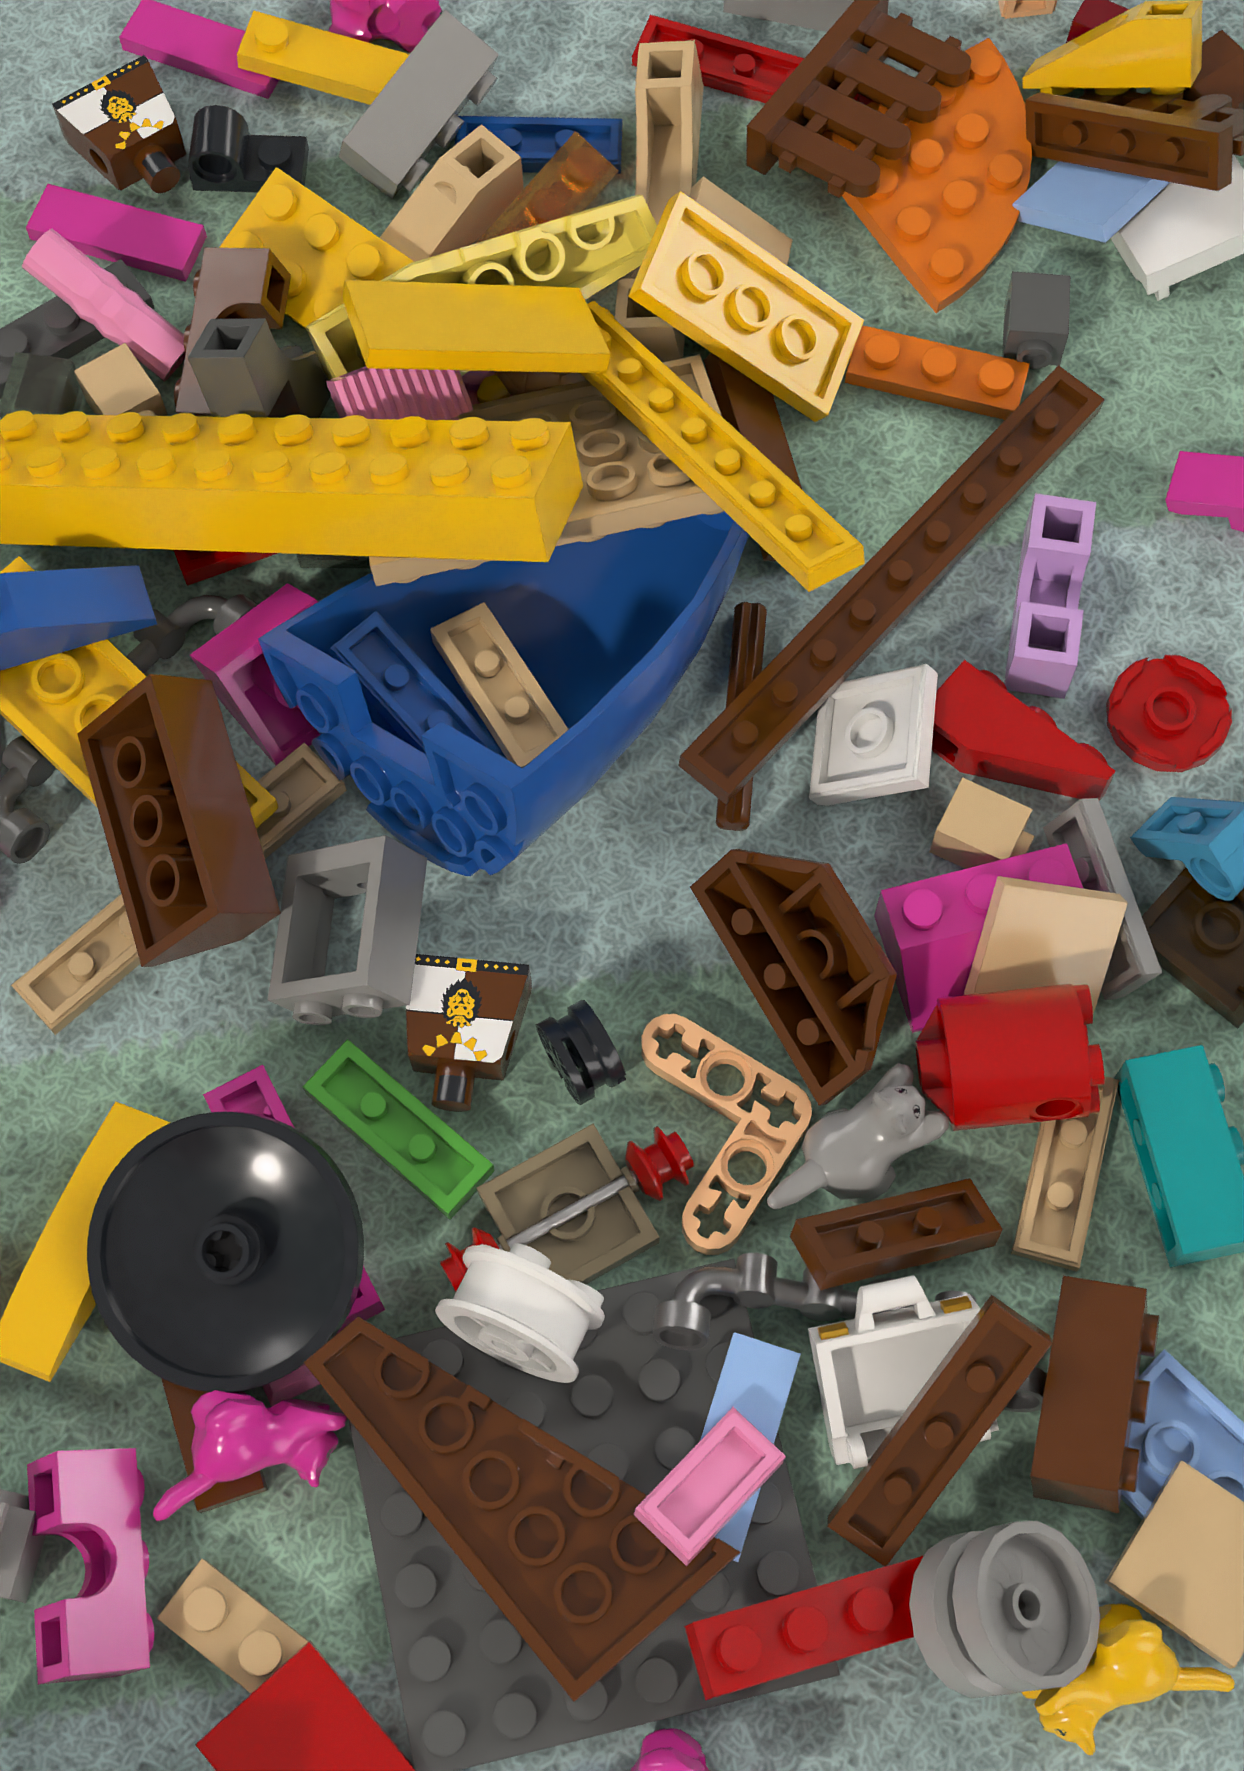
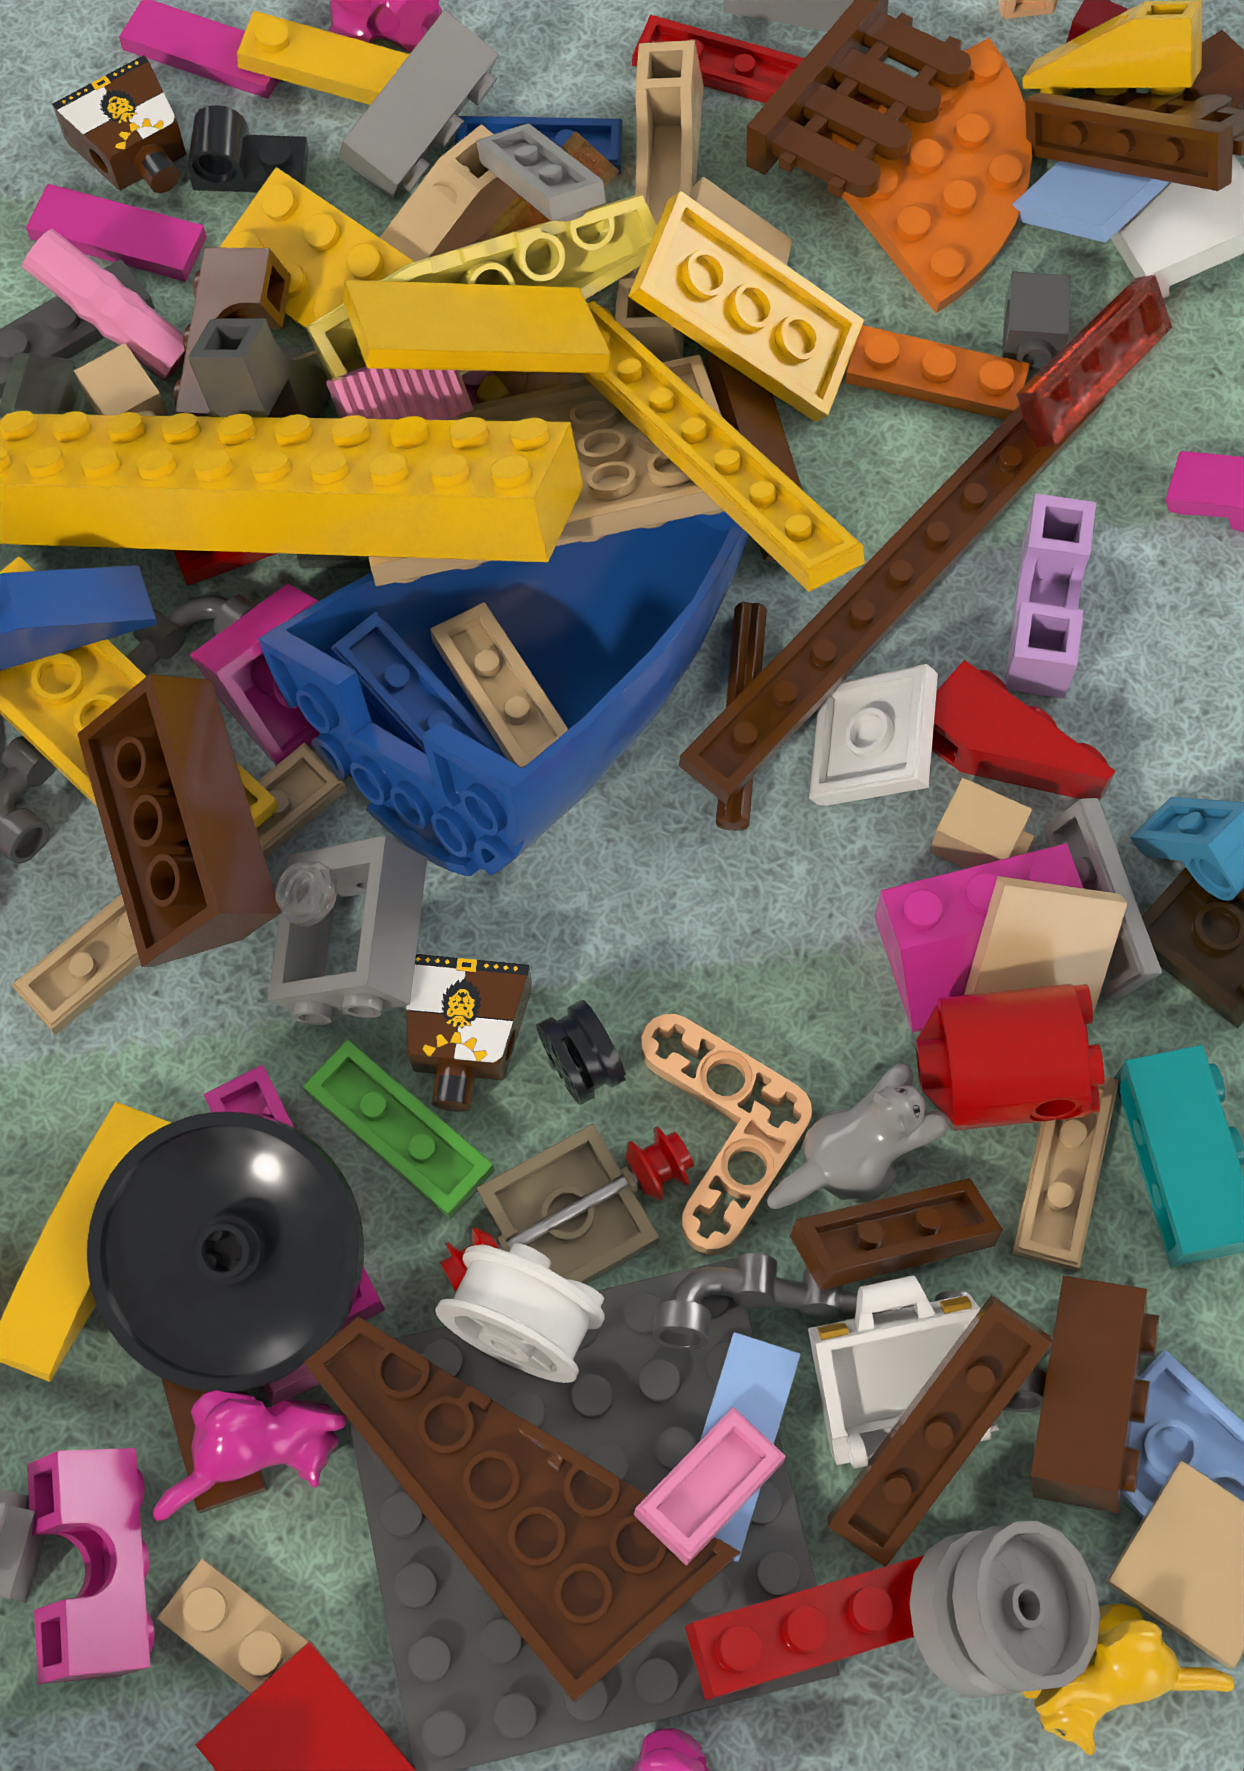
(306, 892): none -> clear plate
(541, 172): none -> light grey plate
(803, 960): reddish brown wedge -> none
(1094, 361): none -> clear red plate
(1161, 730): red tile -> none

